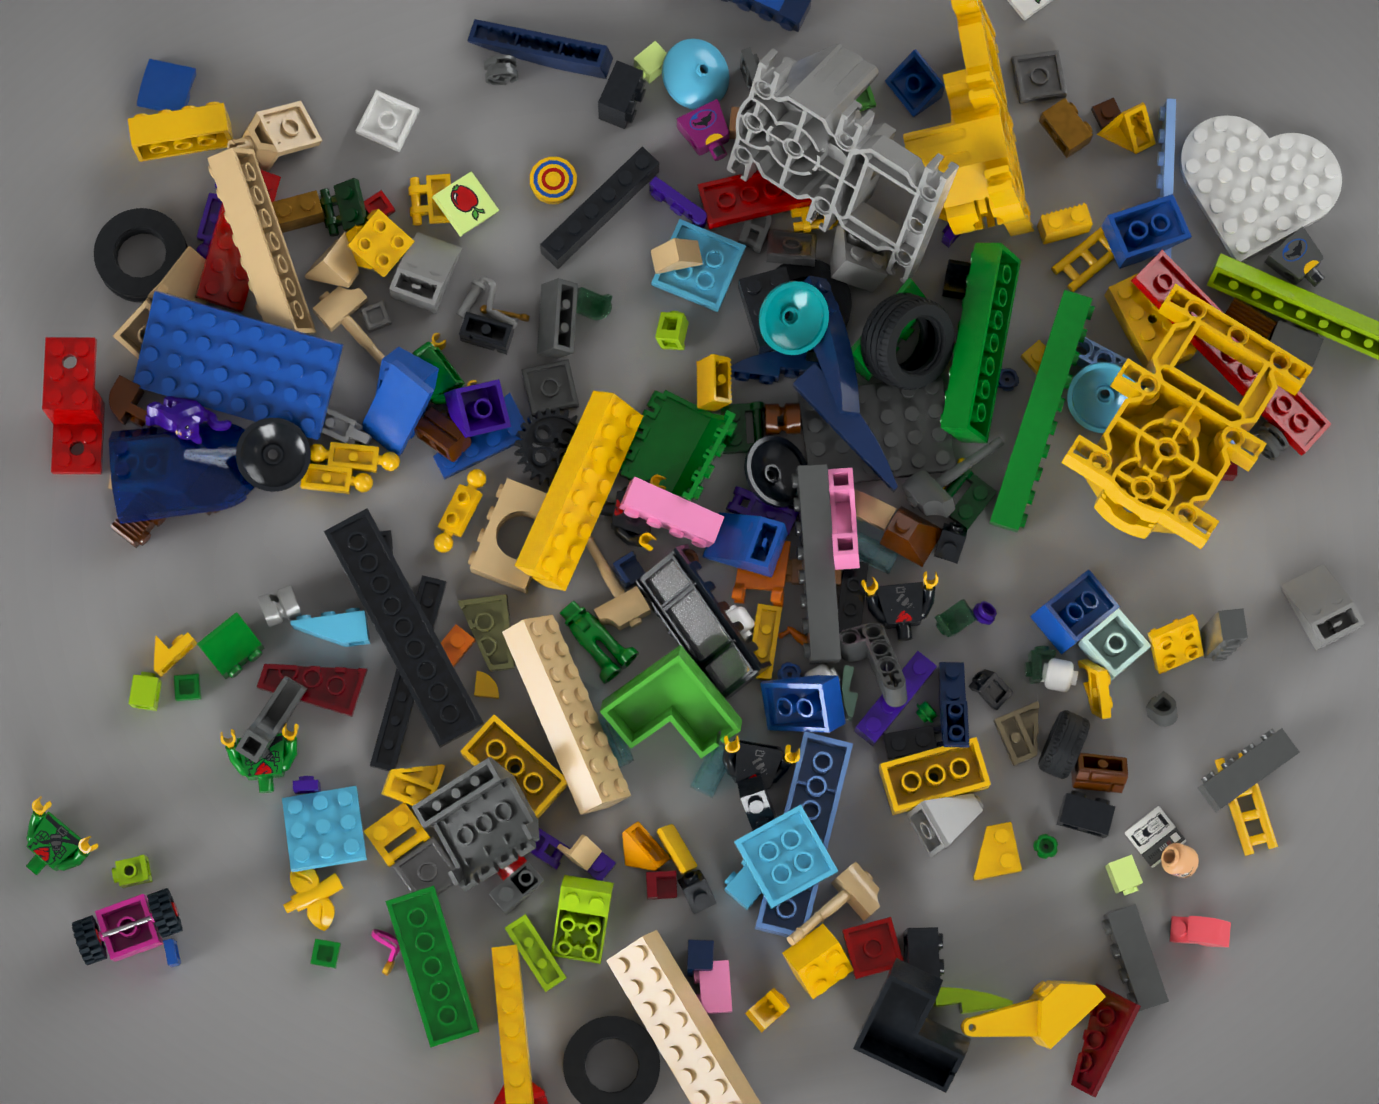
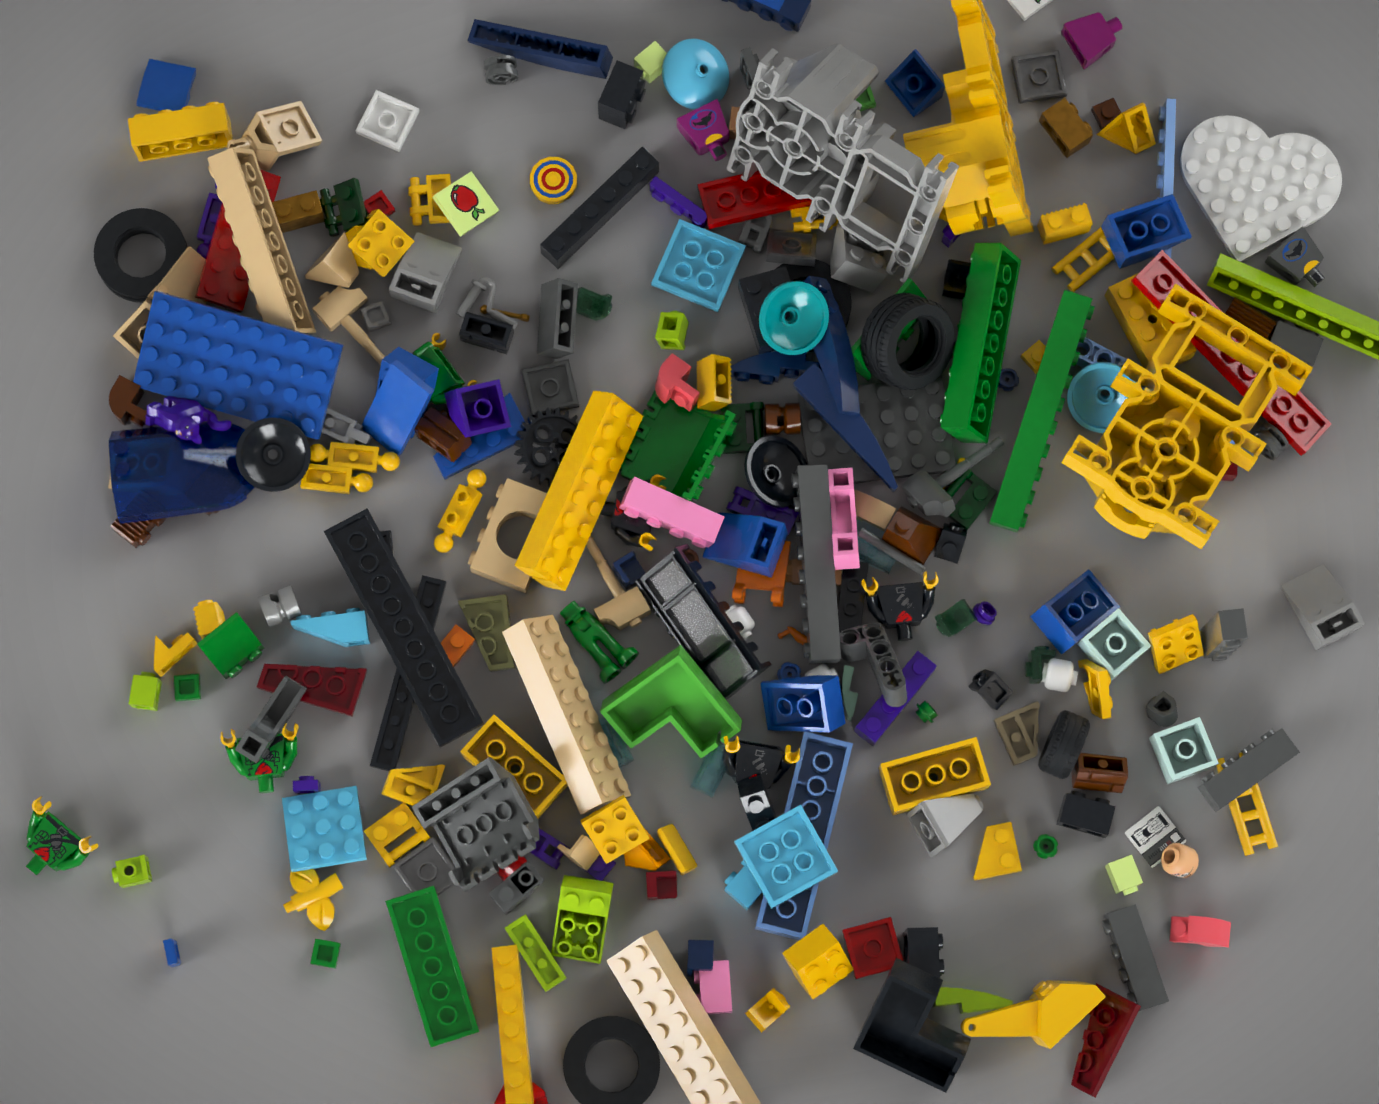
(73, 405): red bracket -> none
(127, 927): brick -> none
(208, 617): none -> yellow brick
(394, 952): dark pink piece -> none
(485, 686): yellow tile -> none
(614, 829): none -> yellow plate
(672, 383): none -> coral brick
(676, 255): tan slope -> none
(696, 891): black bracket -> none
(766, 636): yellow plate -> none
(854, 888): tan piece -> none
(891, 551): none -> dark grey bar
(911, 741): black hinge -> none
(953, 705): dark blue slope -> none
(1091, 37): none -> magenta torso
(1183, 750): none -> light aqua brick

